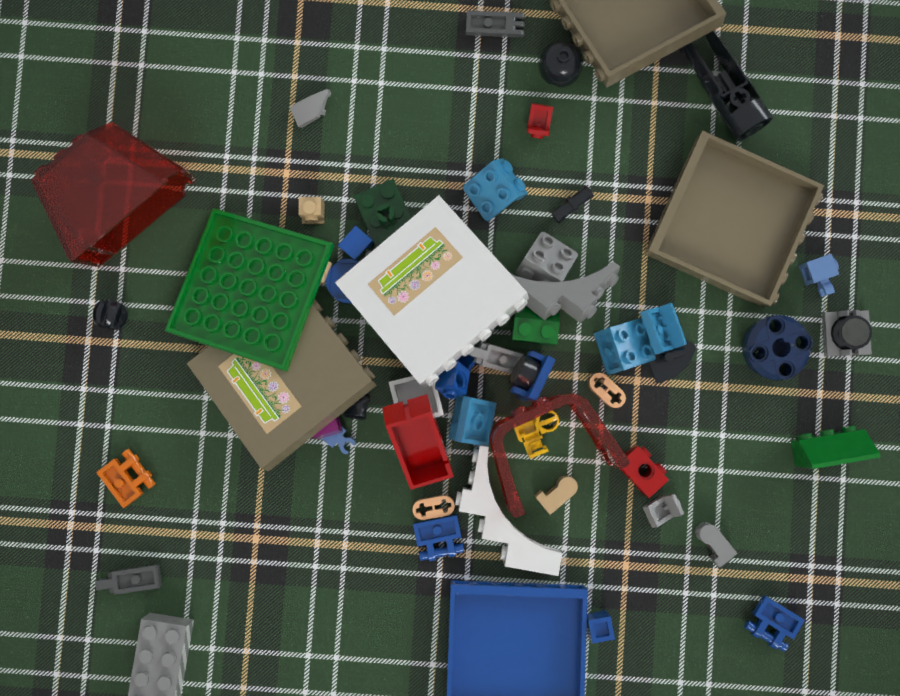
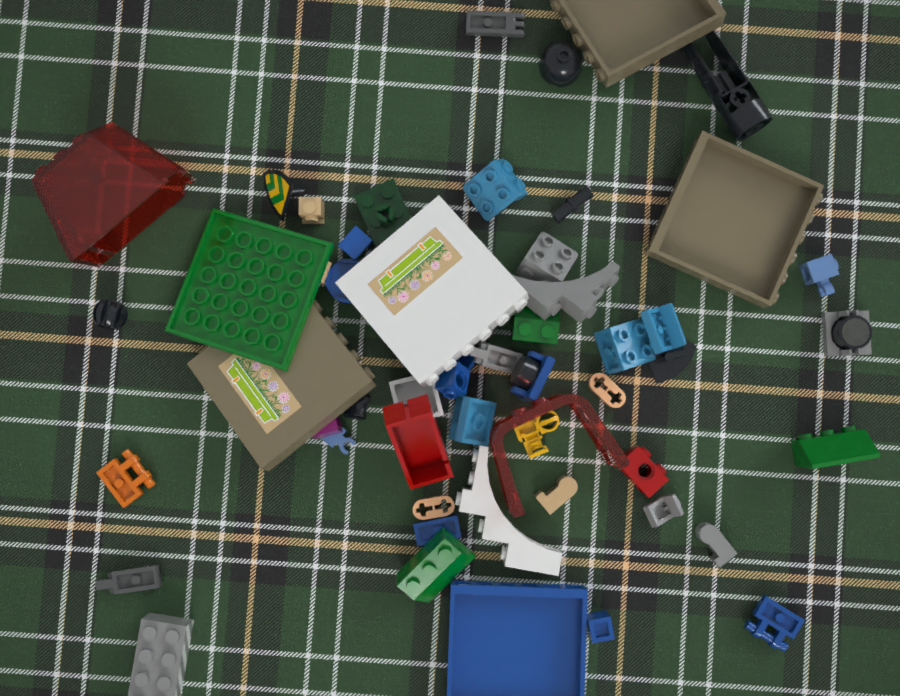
(279, 190): none -> shield
(310, 108): light grey slope -> none
(434, 566): none -> green slope
(539, 120): red bracket -> none
(777, 347): dark blue piece -> none

